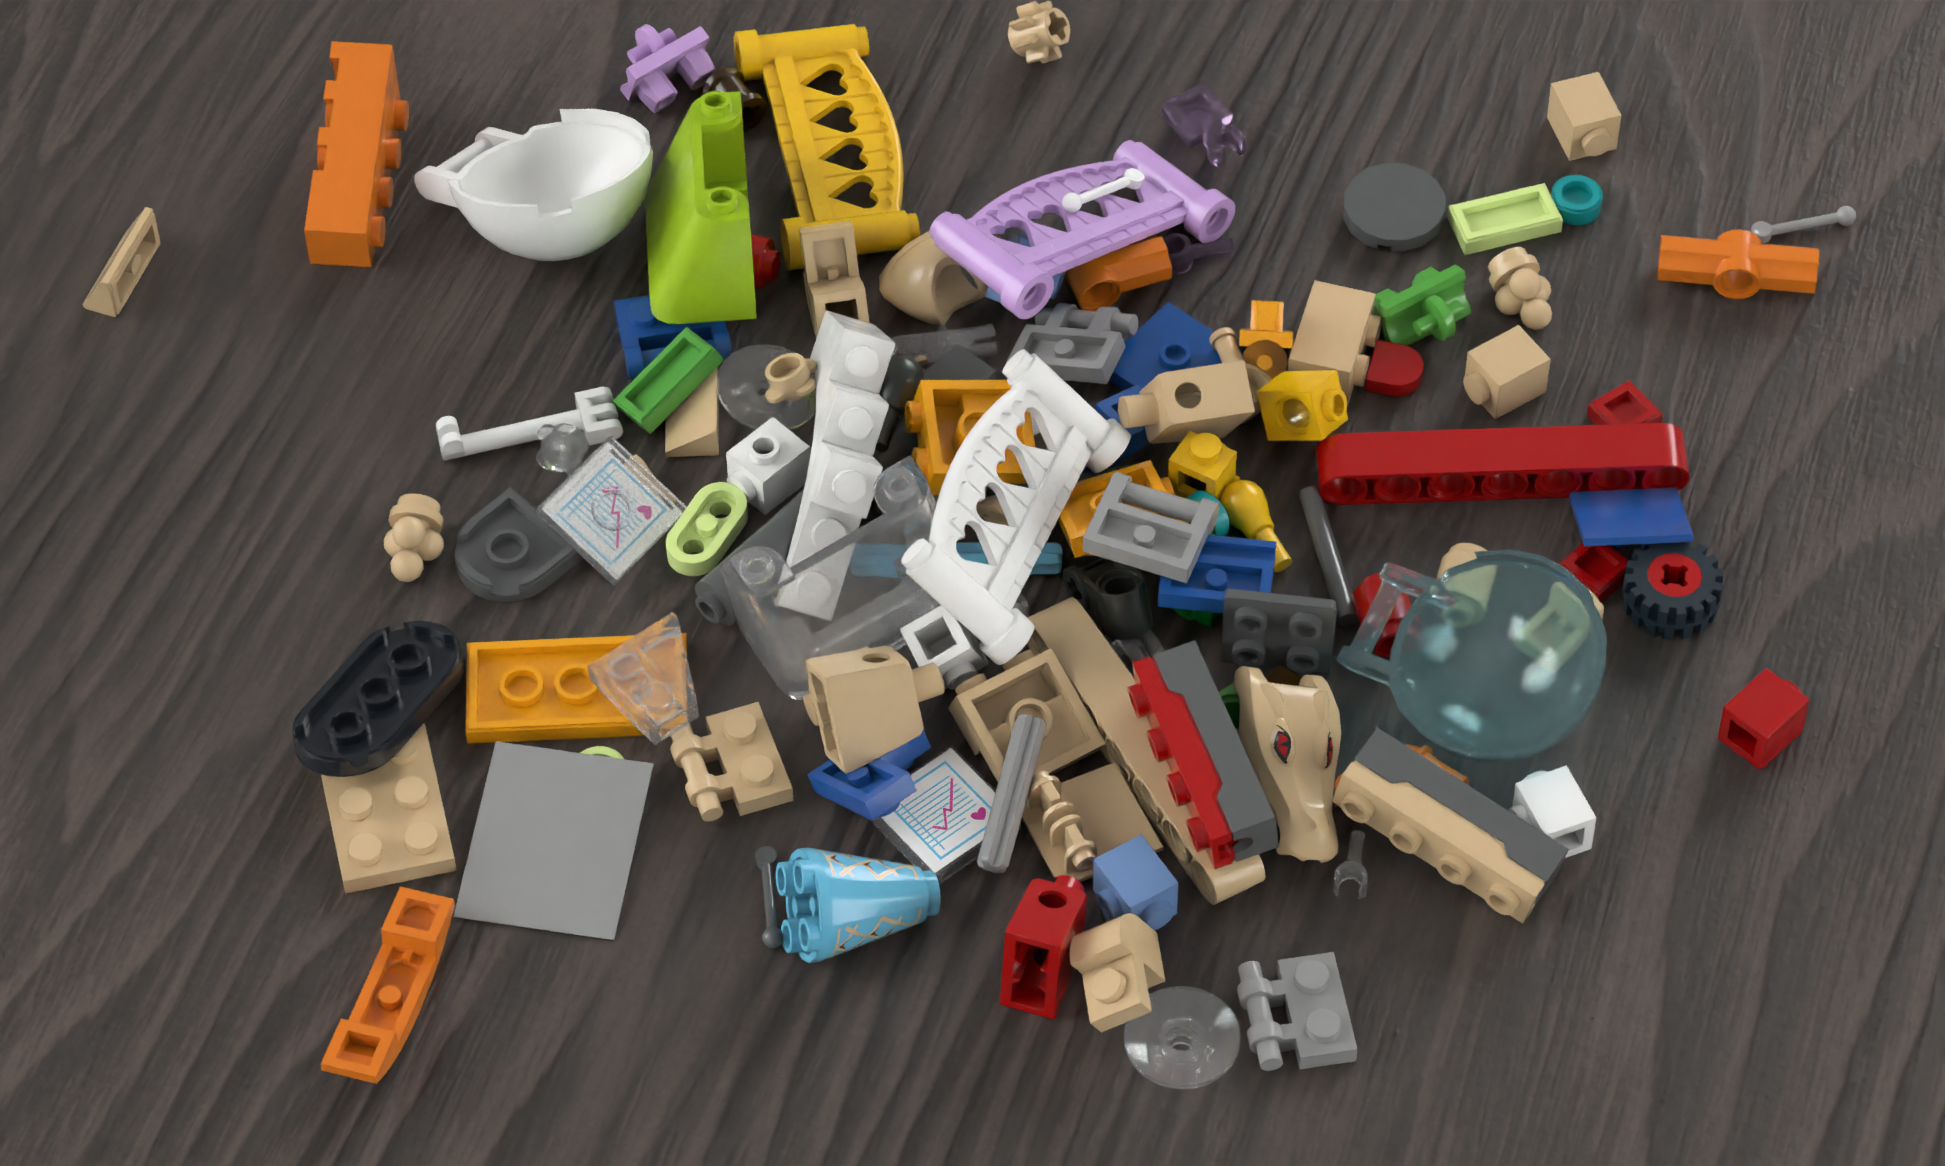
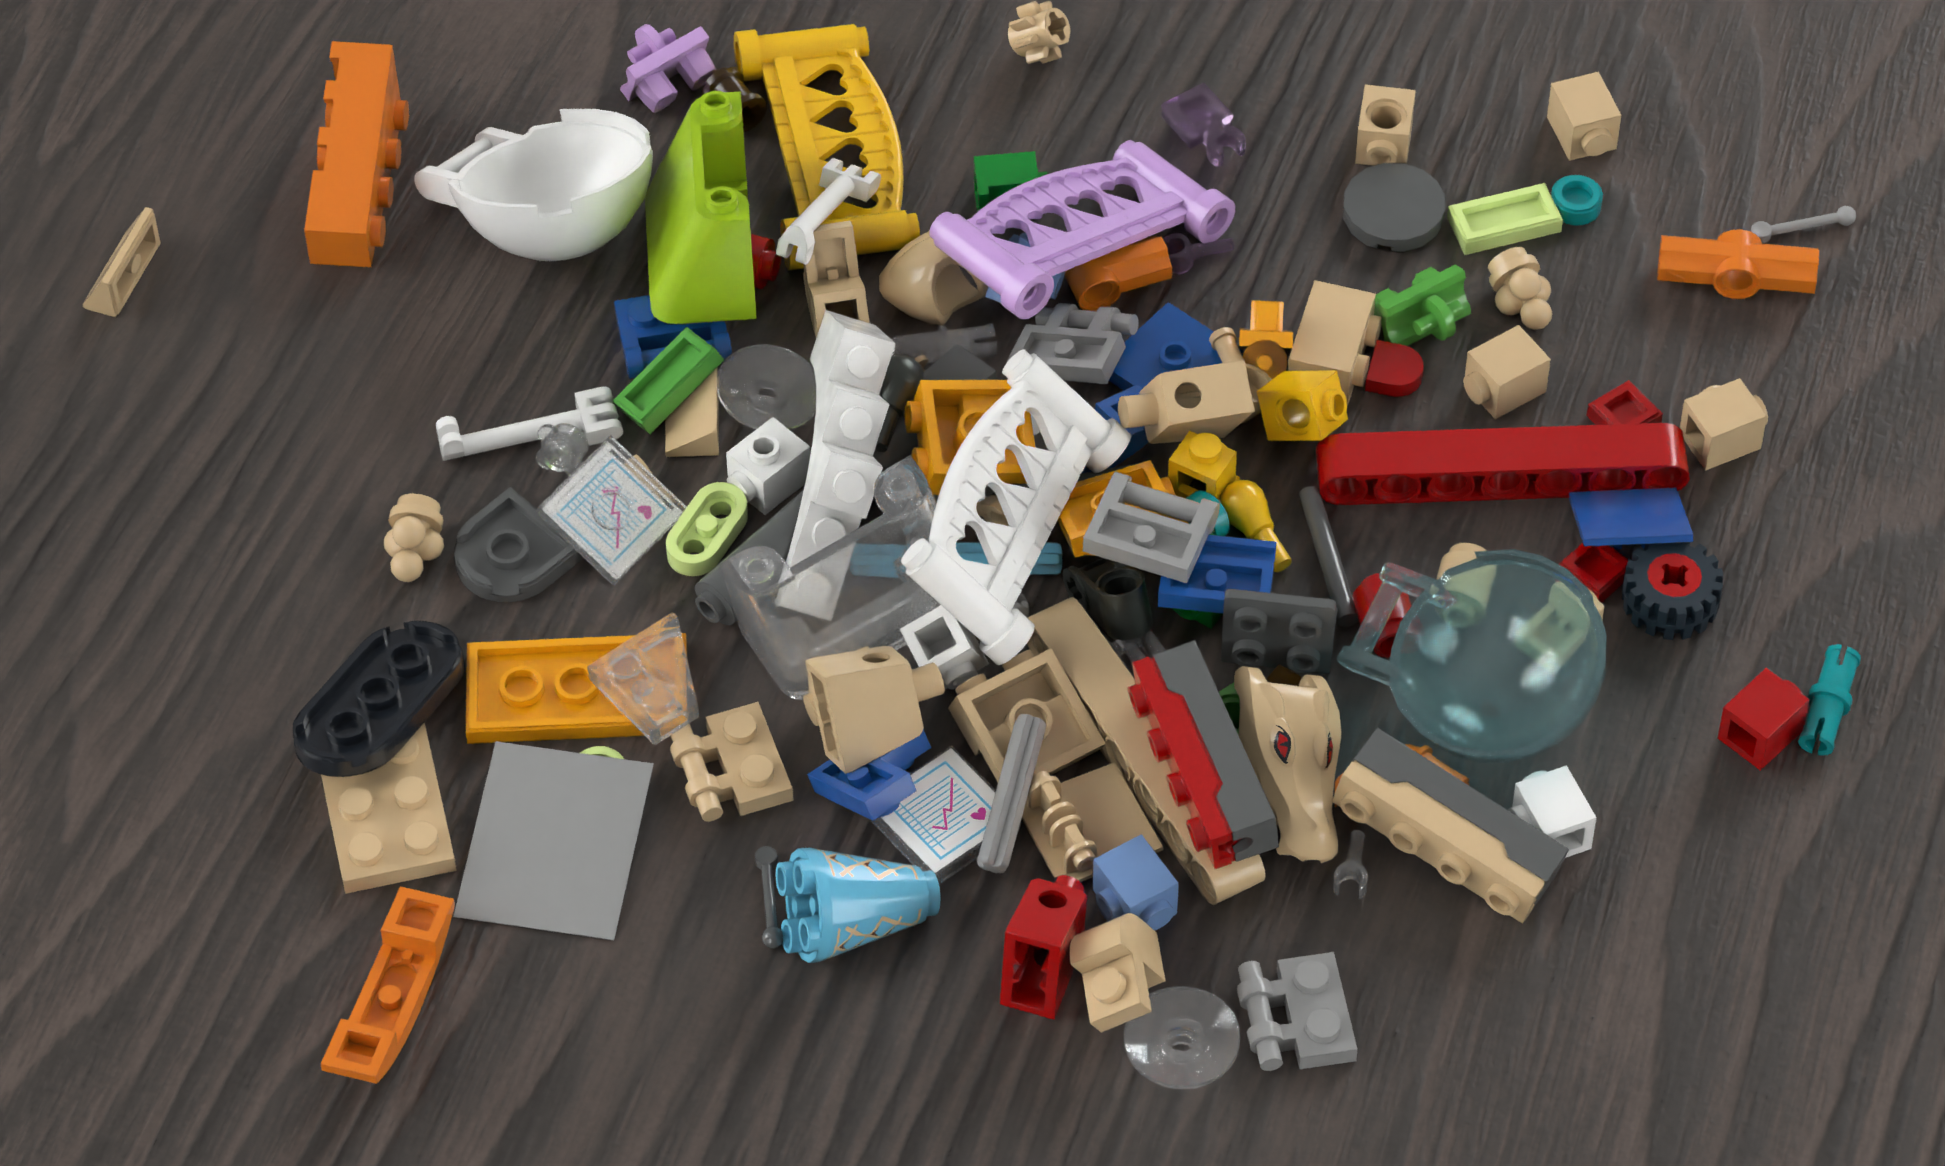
(790, 378): tan plate -> none
(838, 187): none -> white hinge
(1001, 173): none -> green brick
(1132, 179): white hinge -> none
(1385, 125): none -> tan brick
(1723, 423): none -> tan brick
(1829, 700): none -> teal pin

